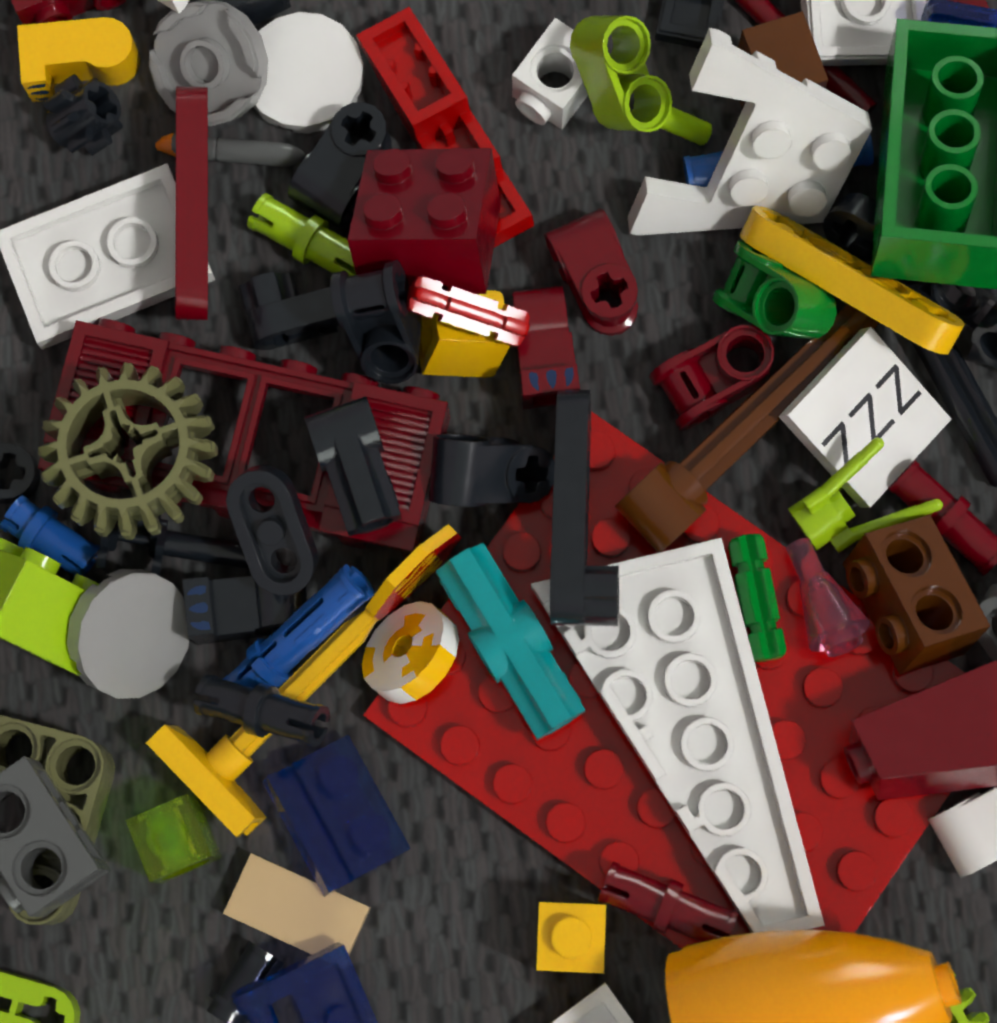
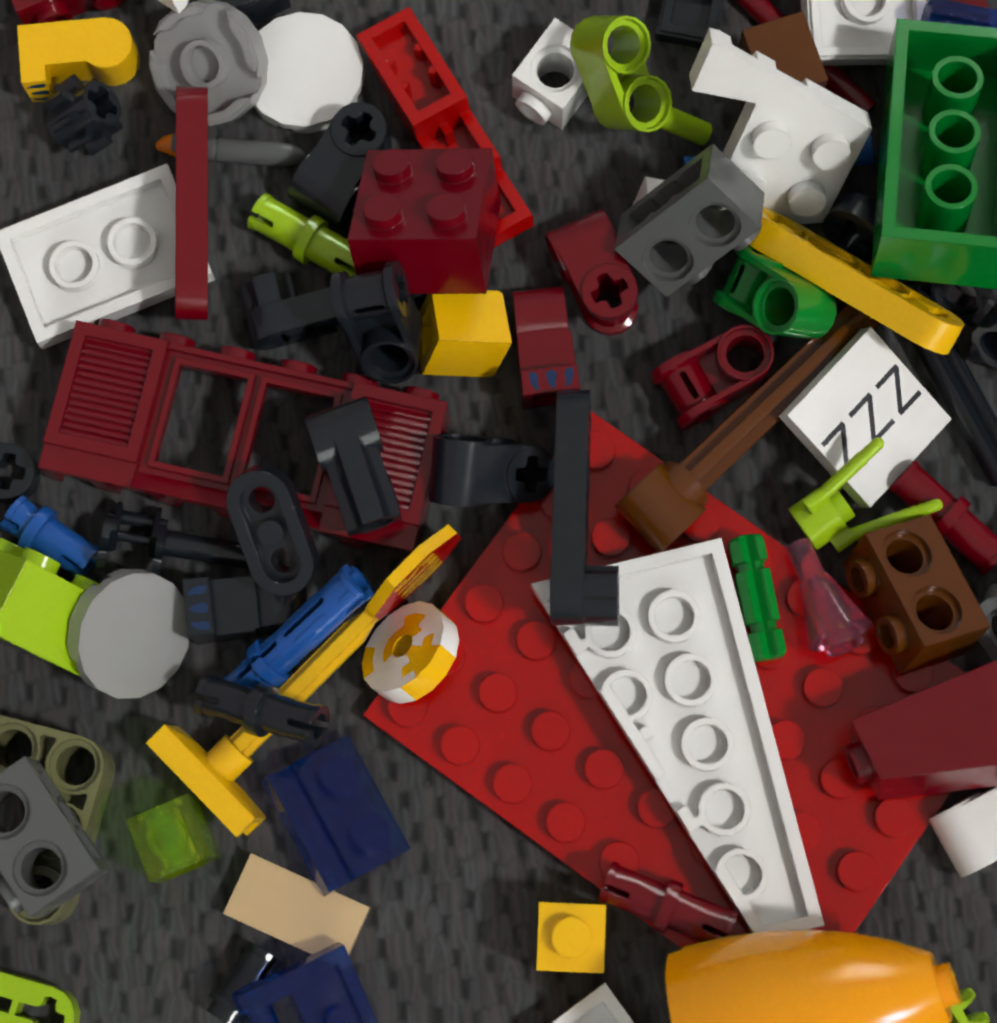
(104, 455): olive gear -> none
(467, 311): axle -> none
(510, 641): teal piece -> none
(681, 214): none -> dark grey brick

